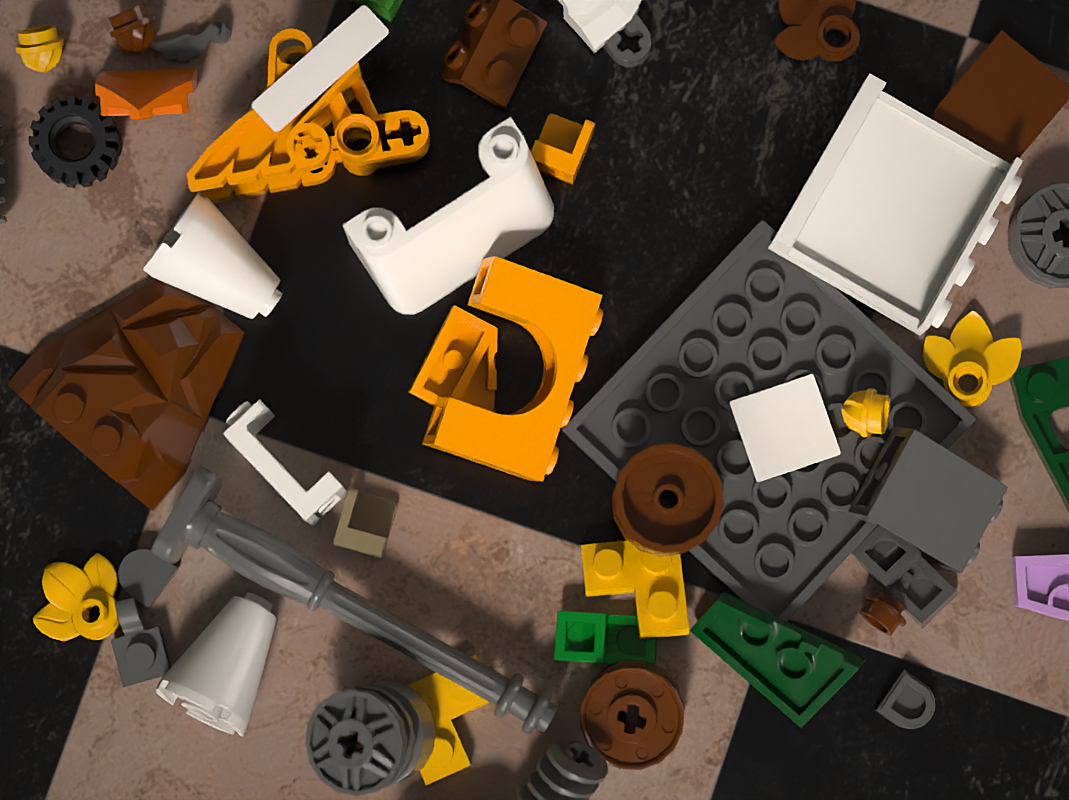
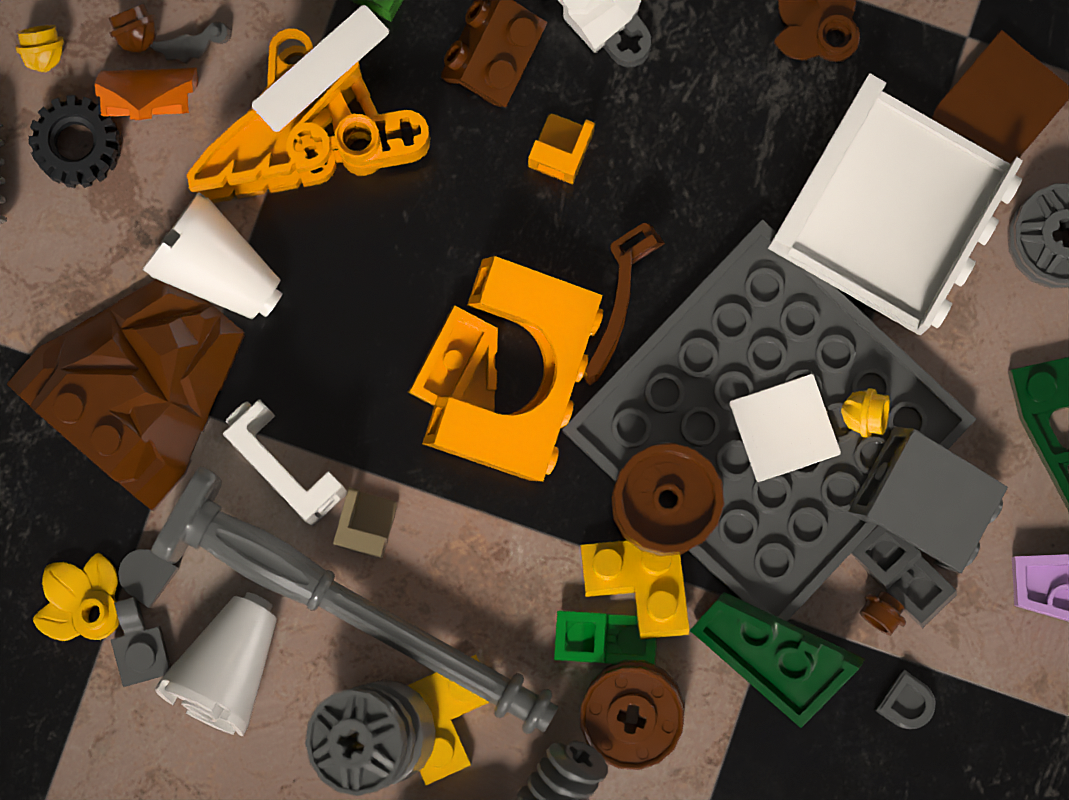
(448, 247): white windscreen -> none
(617, 320): none -> reddish brown sword
(972, 354): yellow plate -> none

